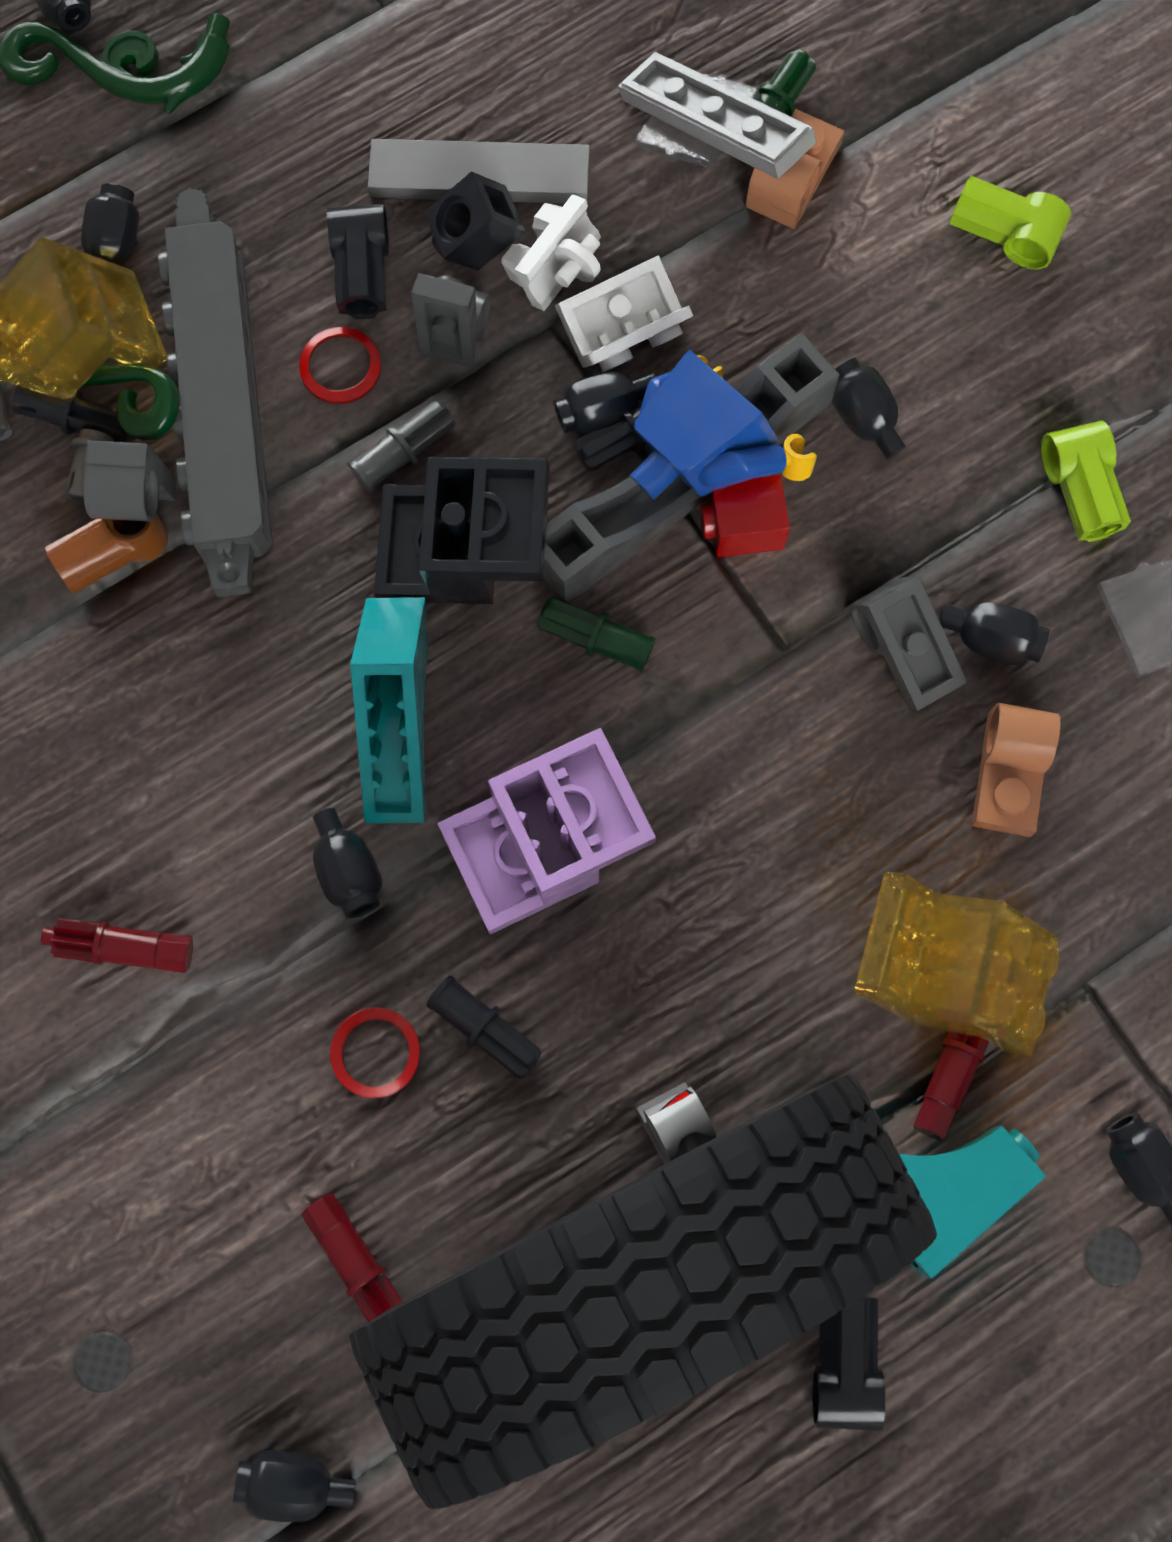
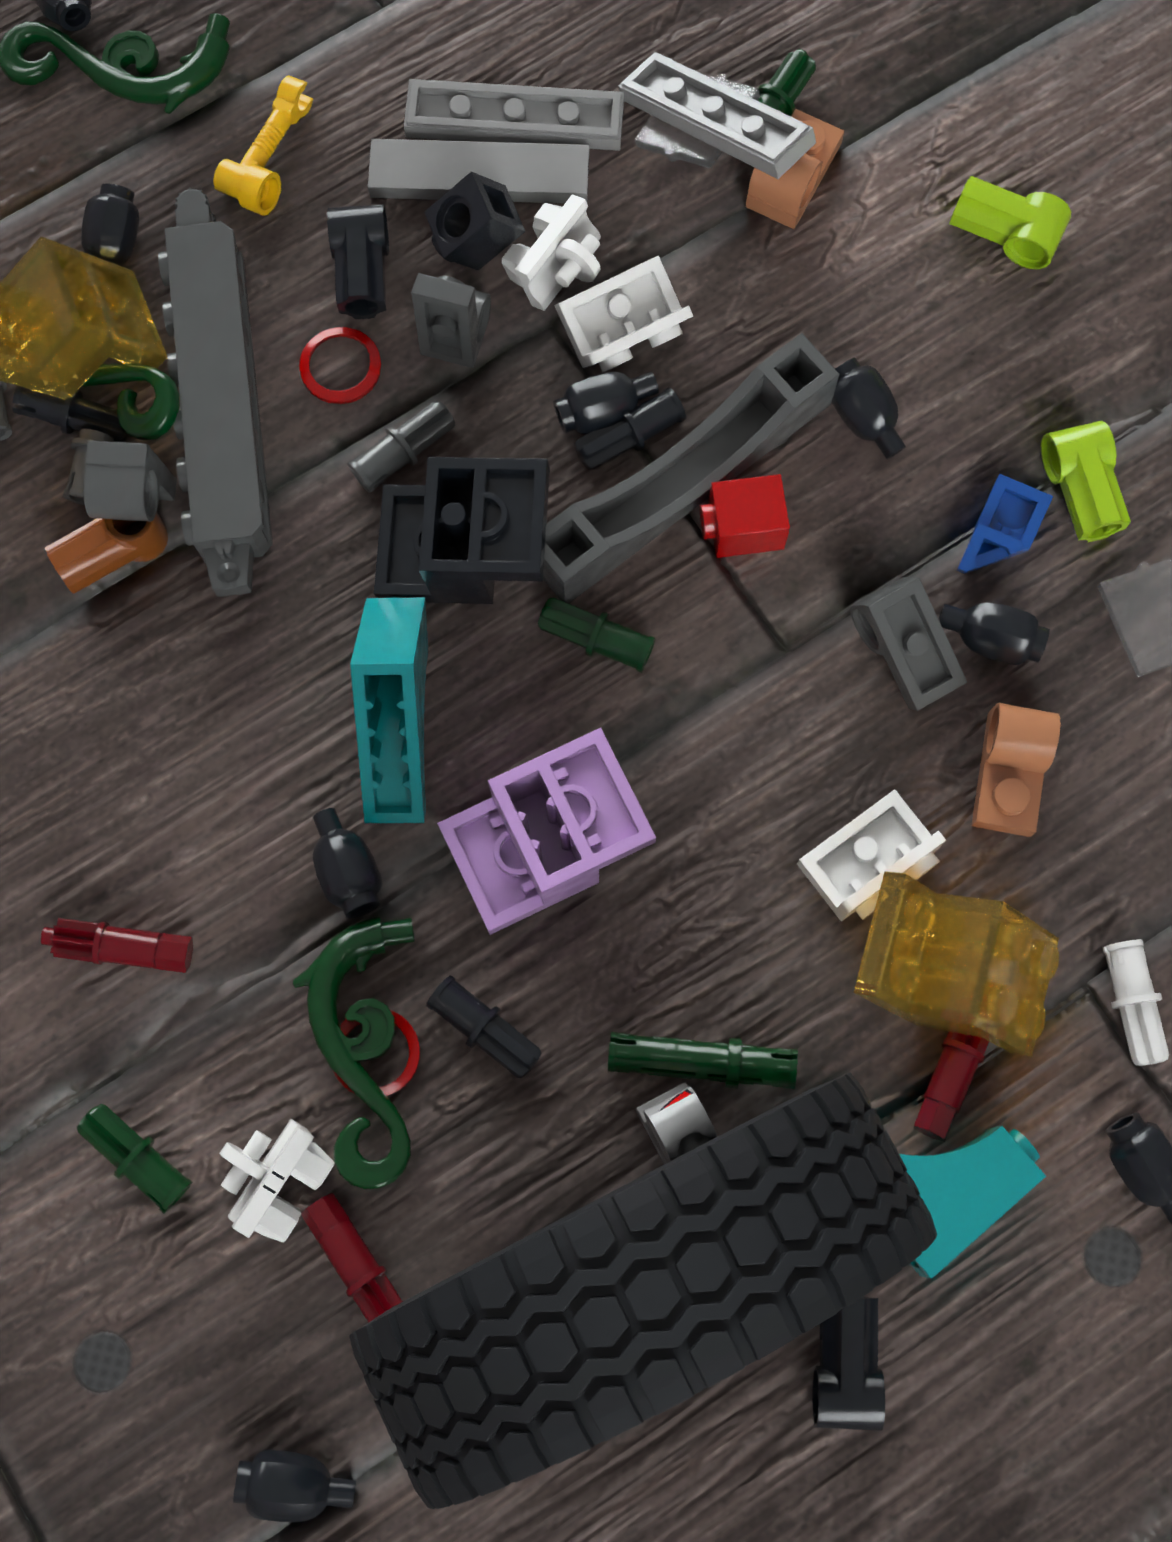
(133, 1157): none -> dark green axle
(249, 181): none -> yellow brick
(259, 1206): none -> white hips
(344, 1055): none -> dark green plant
(513, 114): none -> light grey tile
(703, 1060): none -> dark green pin
(709, 434): blue torso -> none
(852, 861): none -> white bracket
(1005, 524): none -> blue slope
(1136, 1002): none -> white axle

